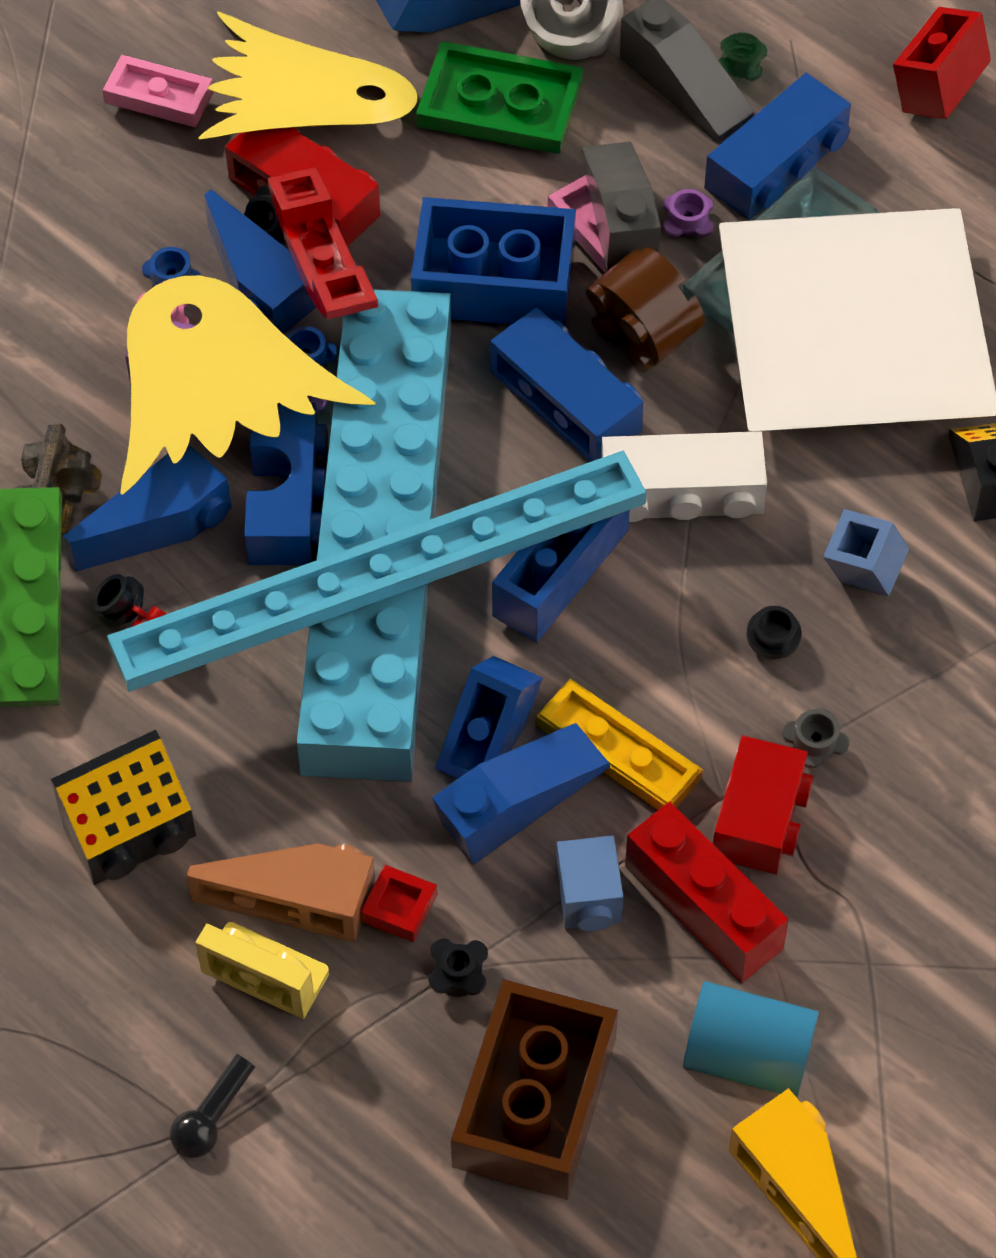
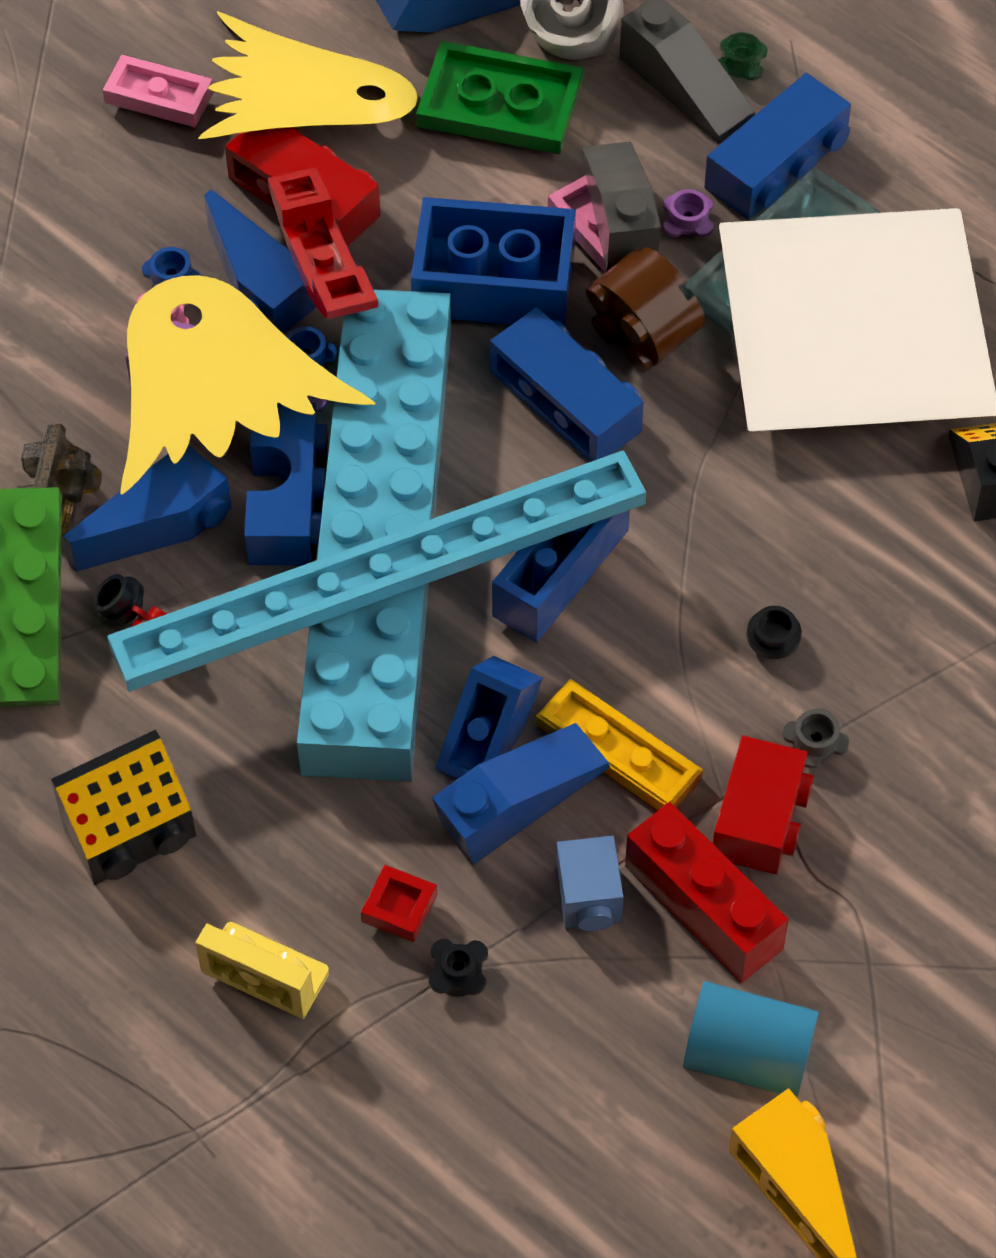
(196, 1131): black bar -> none
(258, 210): black plate -> none
(298, 887): nougat slope -> none
(534, 1089): reddish brown brick -> none
(696, 473): white brick -> none
(866, 552): medium blue brick -> none
(942, 62): red brick -> none

